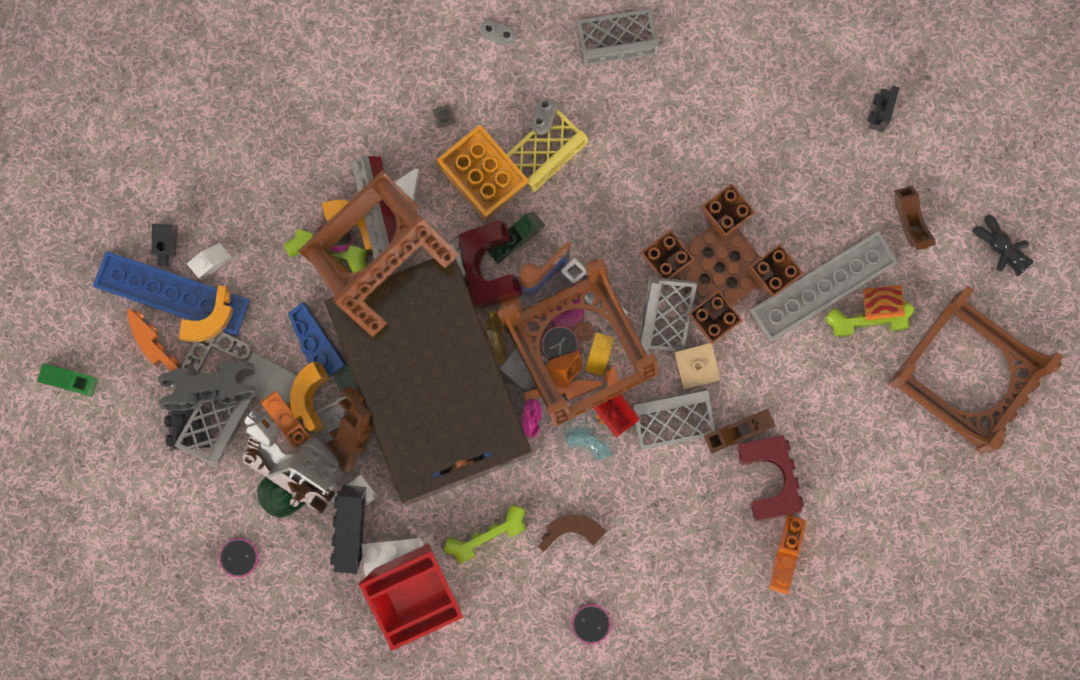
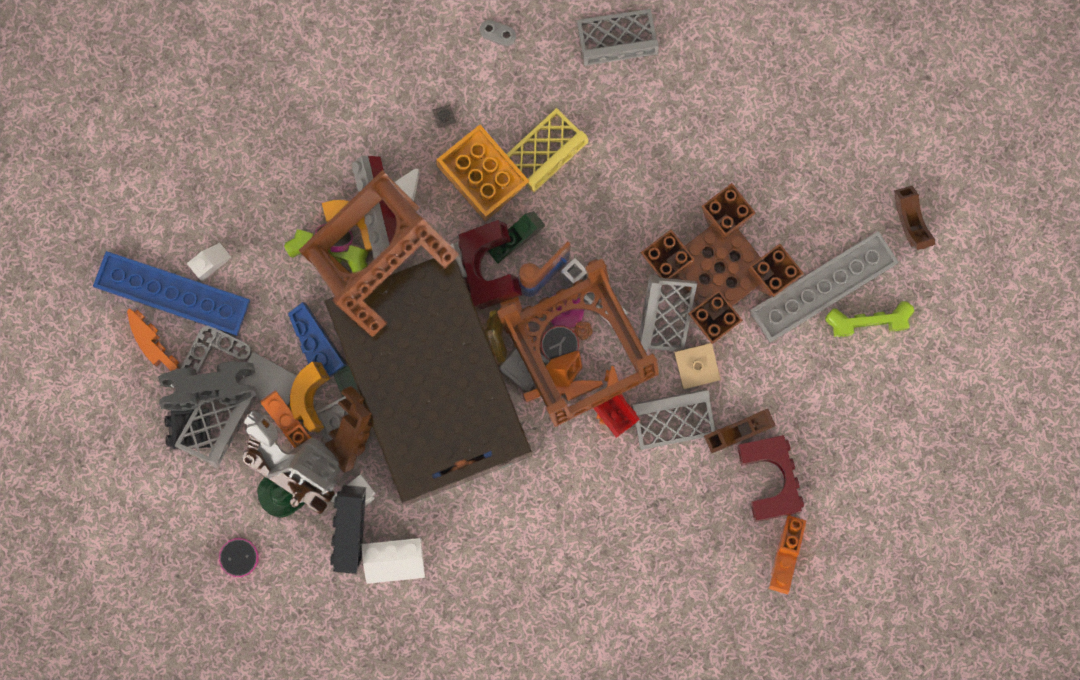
(67, 380): green slope -> none
(164, 234): black torso -> none
(212, 325): light orange arch -> none
(410, 597): red slope -> none
(463, 550): lime plate -> none
(531, 415): dark pink tile -> none
(543, 114): light grey plate -> none
(572, 523): reddish brown arch -> none
(590, 440): clear light blue cylinder -> none
(591, 624): black tile -> none
(599, 354): yellow slope -> none
(883, 109): black plate -> none
(883, 302): slope -> none
(1002, 244): black animal -> none
(1033, 361): dark orange arch -> none

